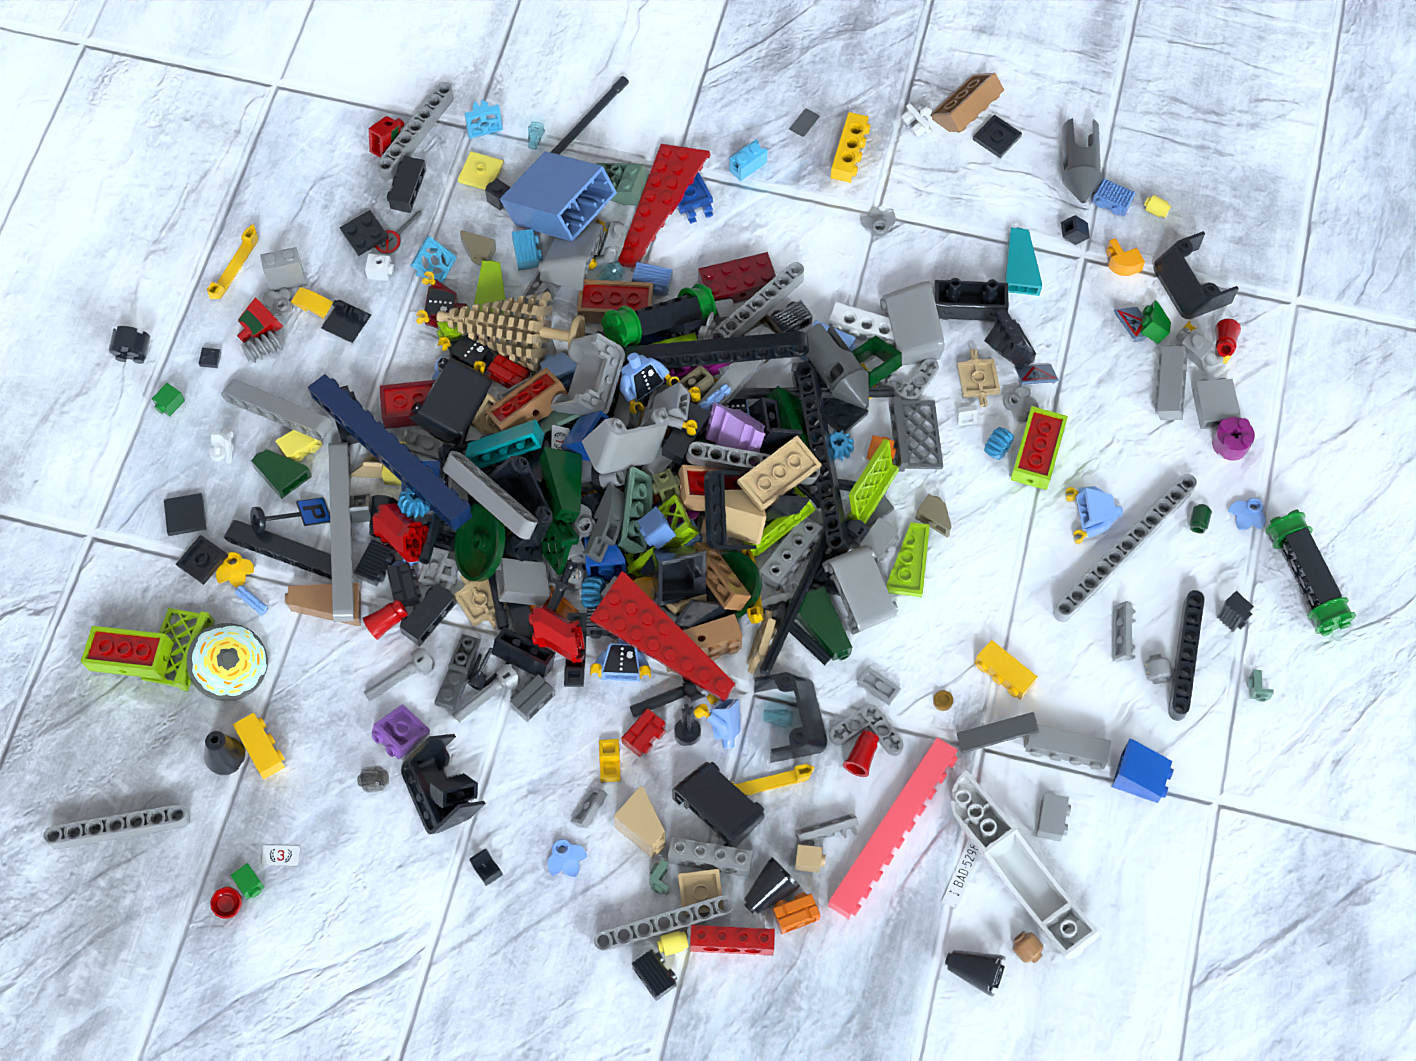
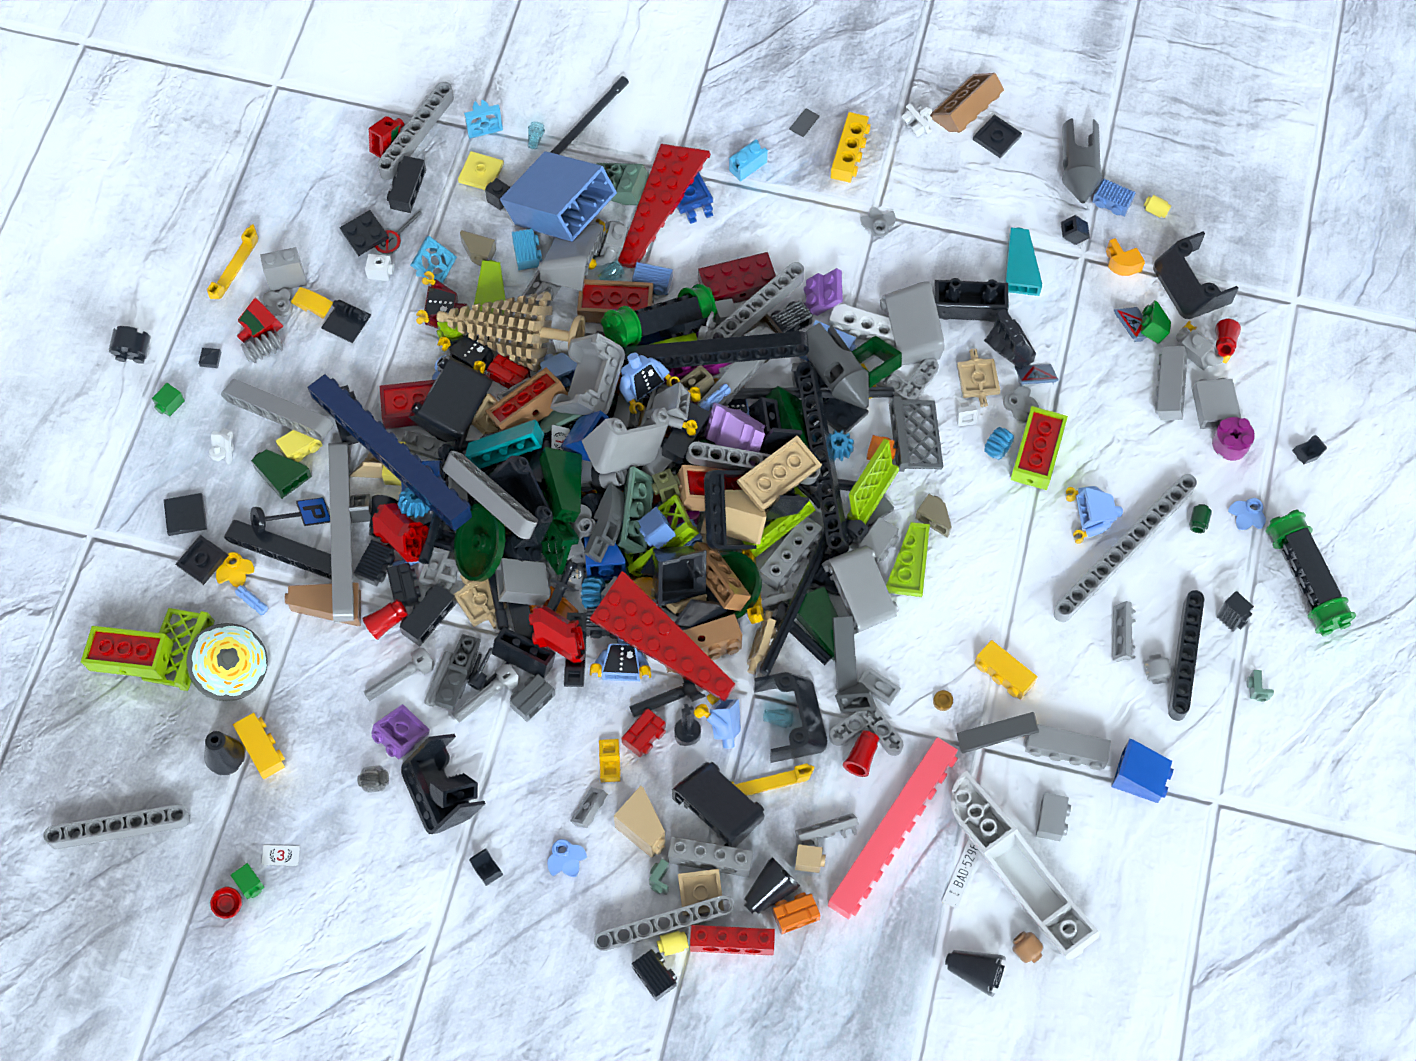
(438, 679): none -> light grey axle
(823, 291): none -> medium lavender plate
(844, 652): none -> dark grey tile
(855, 699): none -> dark grey slope
(1310, 450): none -> black bracket

